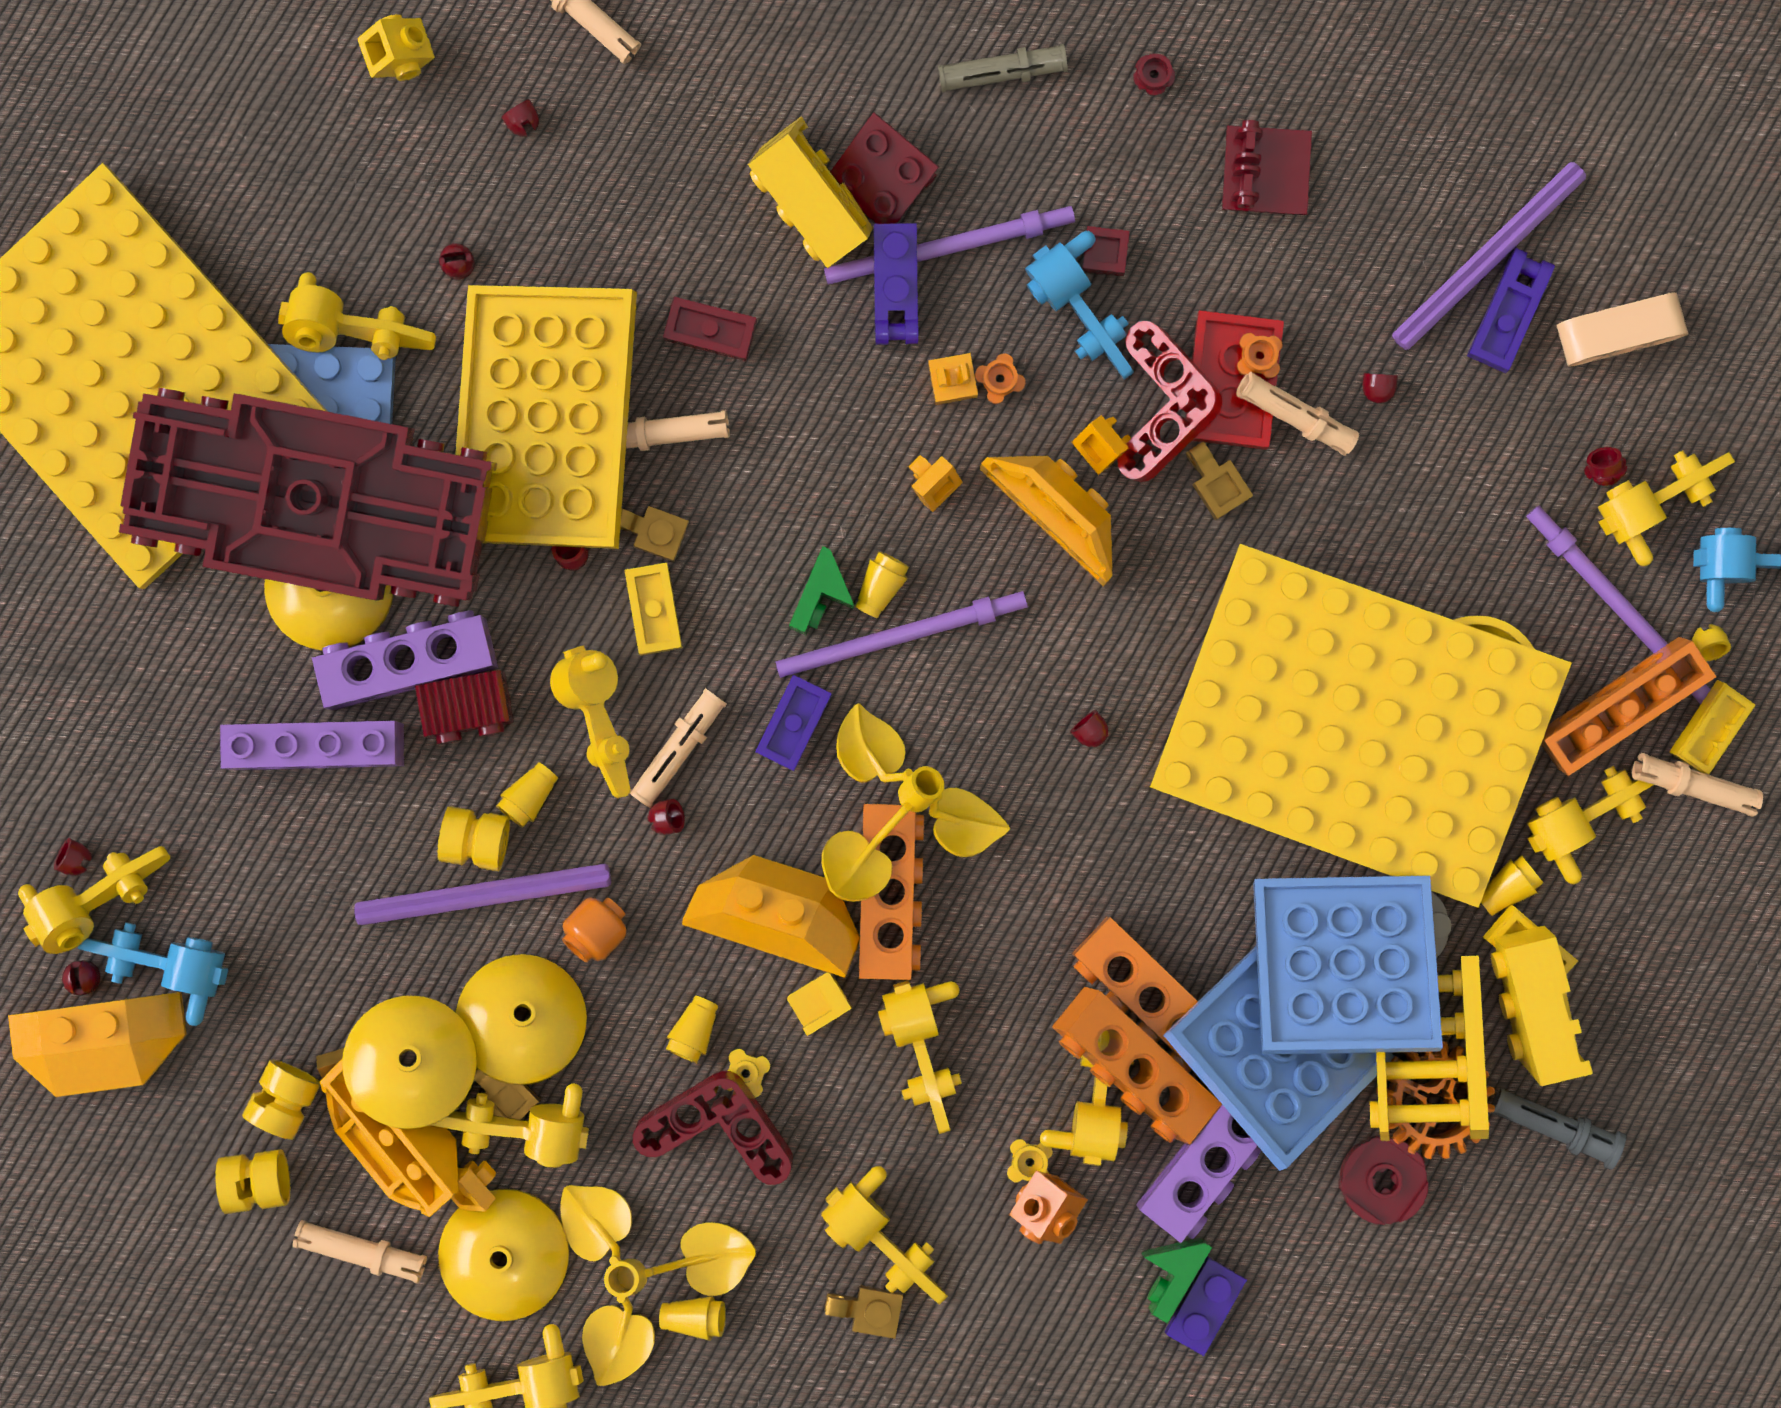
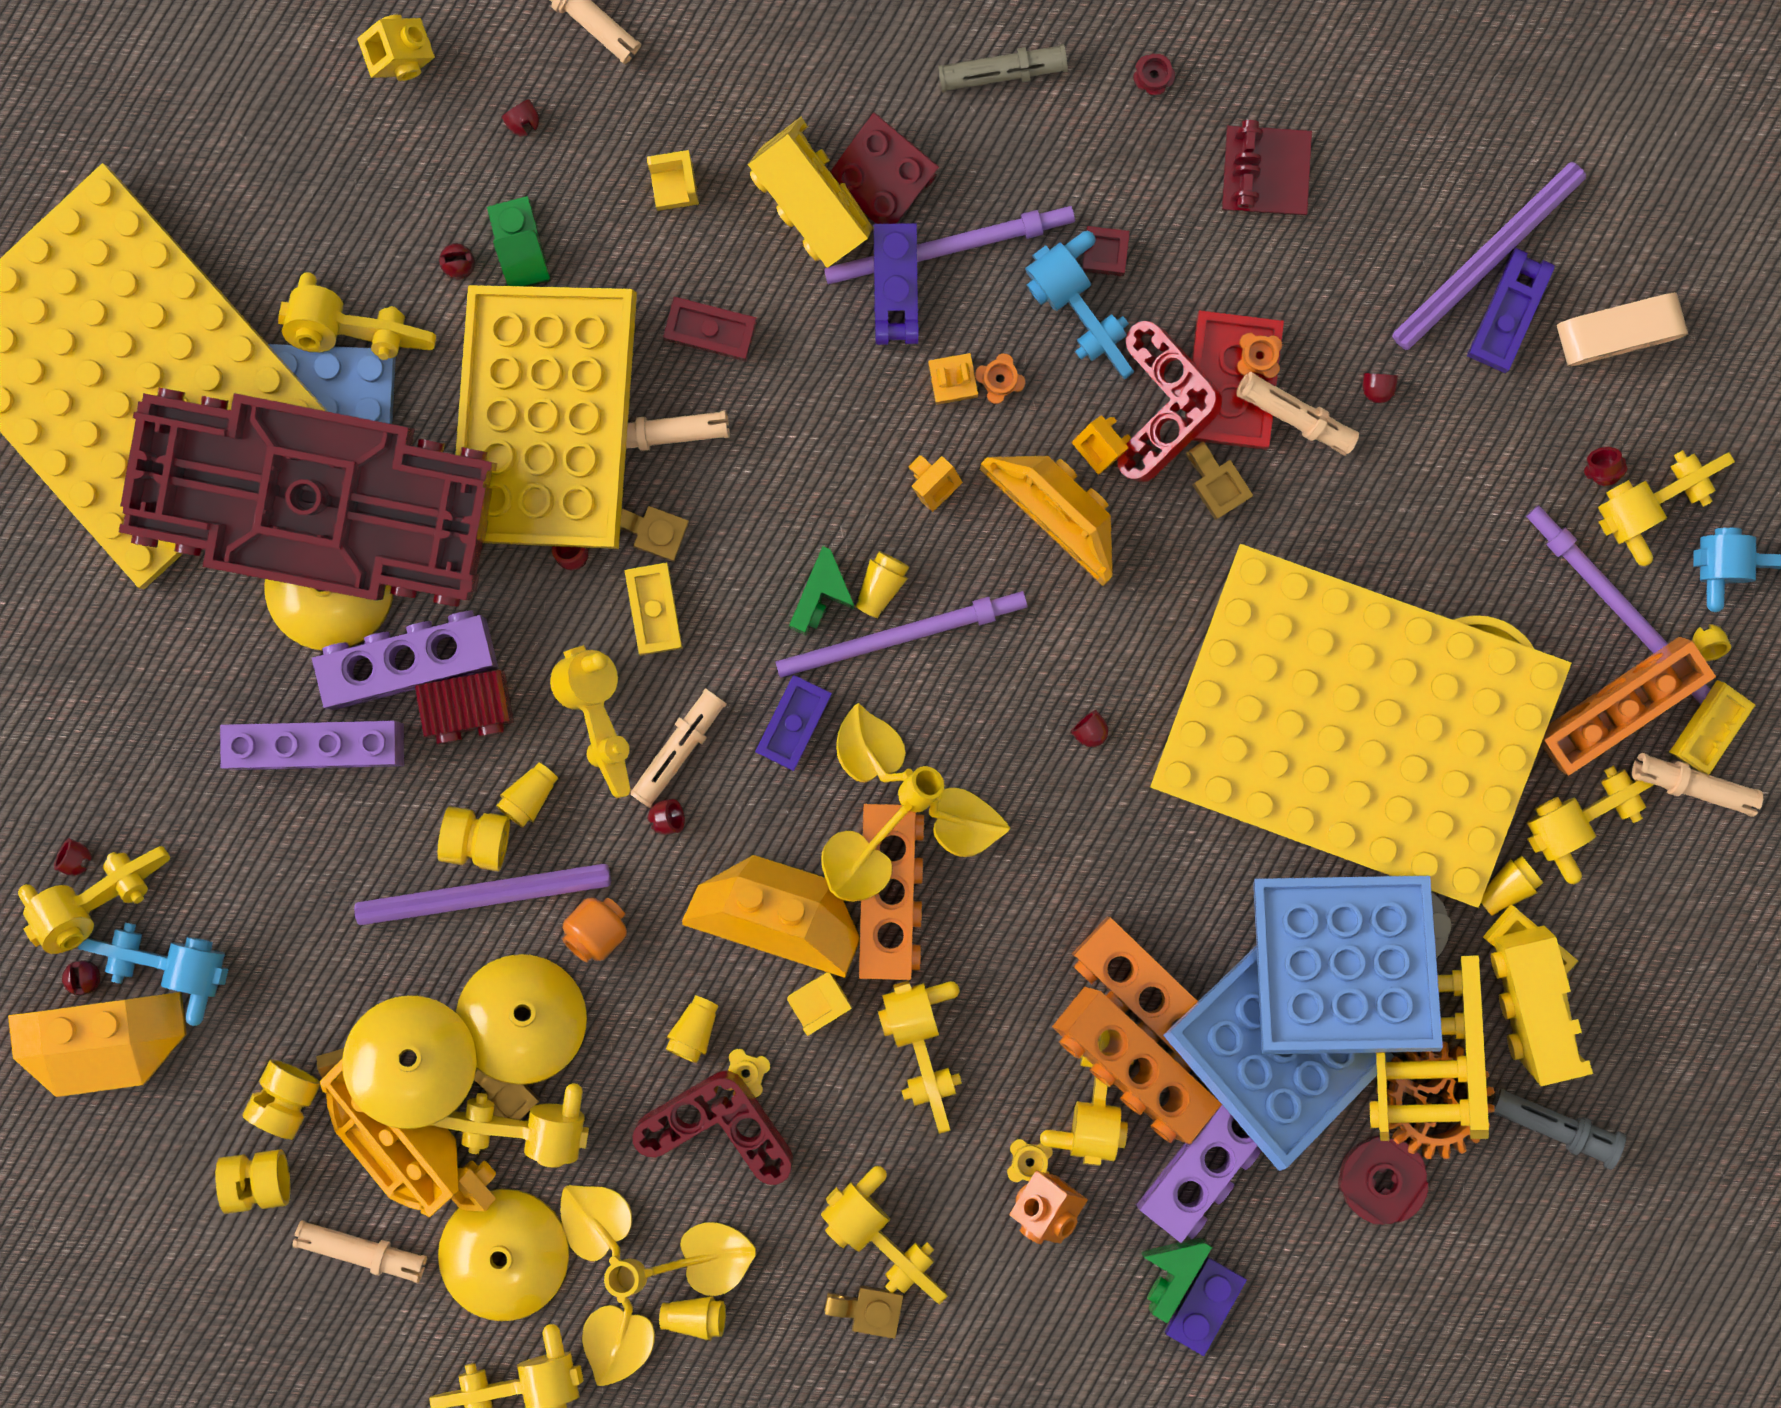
(518, 243): none -> green slope
(673, 180): none -> yellow panel

